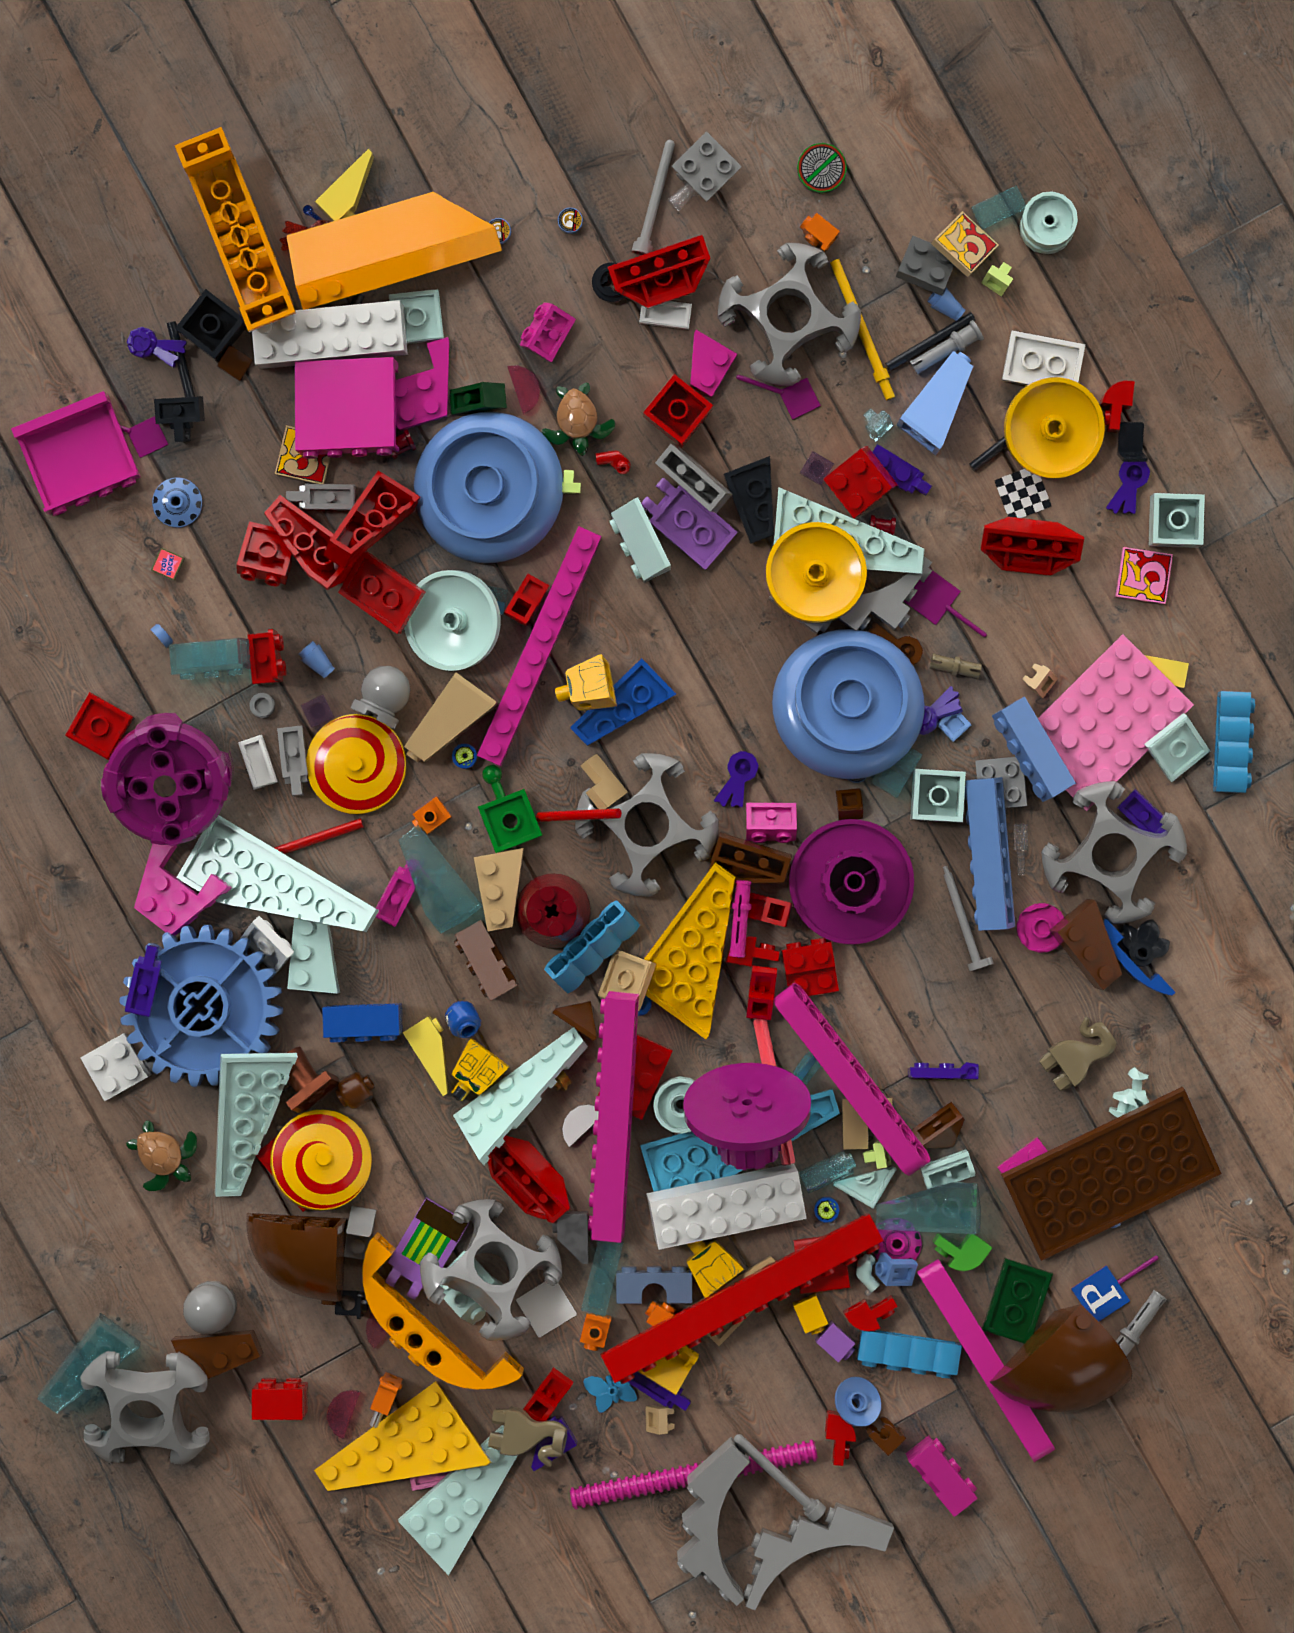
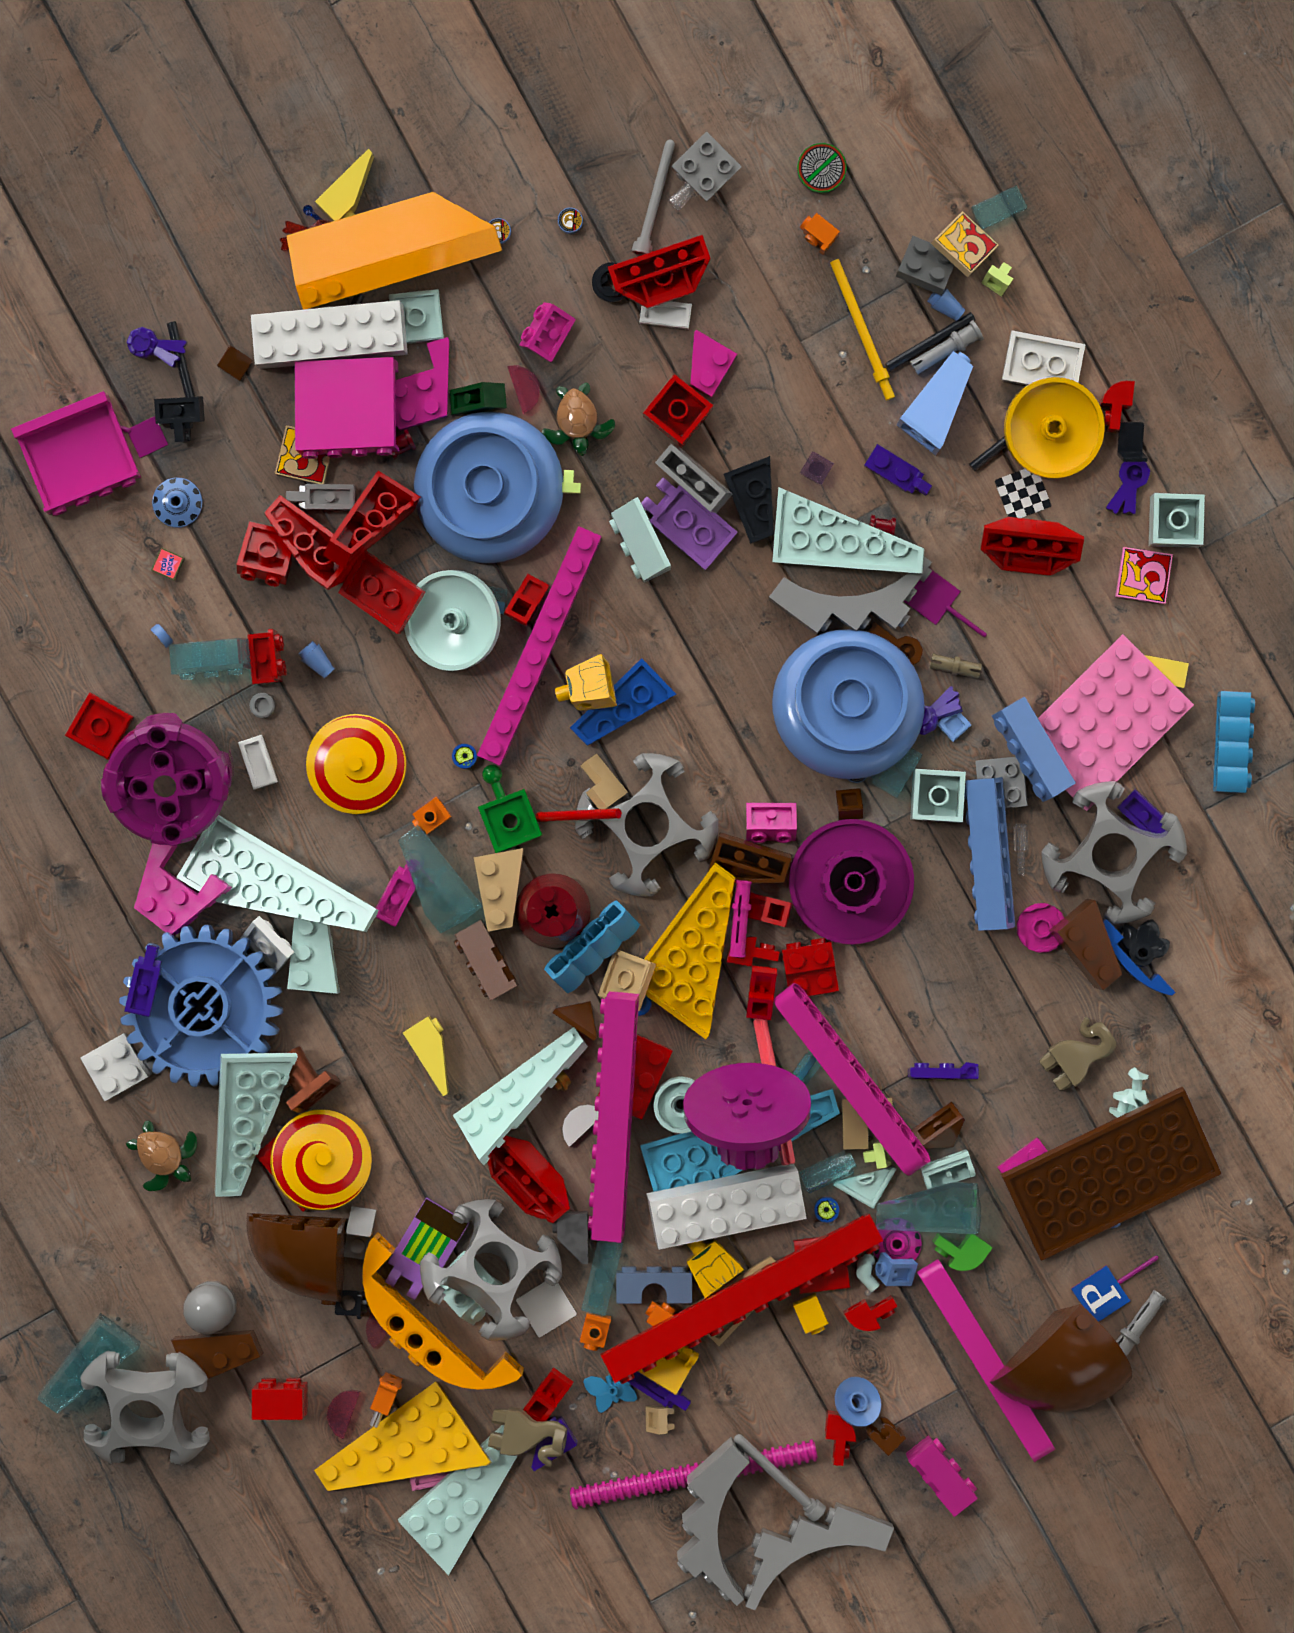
(211, 325): black brick -> none
(236, 229): light orange slope -> none
(293, 757): light grey hinge -> none
(317, 711): clear purple plate -> none
(320, 836): red bar -> none
(355, 1090): reddish brown head -> none
(362, 1022): blue brick -> none
(383, 694): light grey tile -> none
(452, 714): tan slope -> none
(463, 1019): blue head -> none
(476, 1070): yellow torso -> none
(615, 459): red arm -> none
(742, 768): dark purple piece -> none
(793, 284): light grey piece -> none
(797, 398): magenta piece -> none
(816, 572): yellow dish -> none
(835, 1342): medium lavender brick -> none
(860, 481): red brick -> none
(877, 424): clear light blue tile -> none
(909, 1351): dark azure brick -> none
(976, 961): light grey piece -> none
(1017, 1301): dark green tile -> none
(1042, 681): tan tile -> none
(1045, 237): light aqua wheel -> none
(1177, 747): light aqua tile -> none

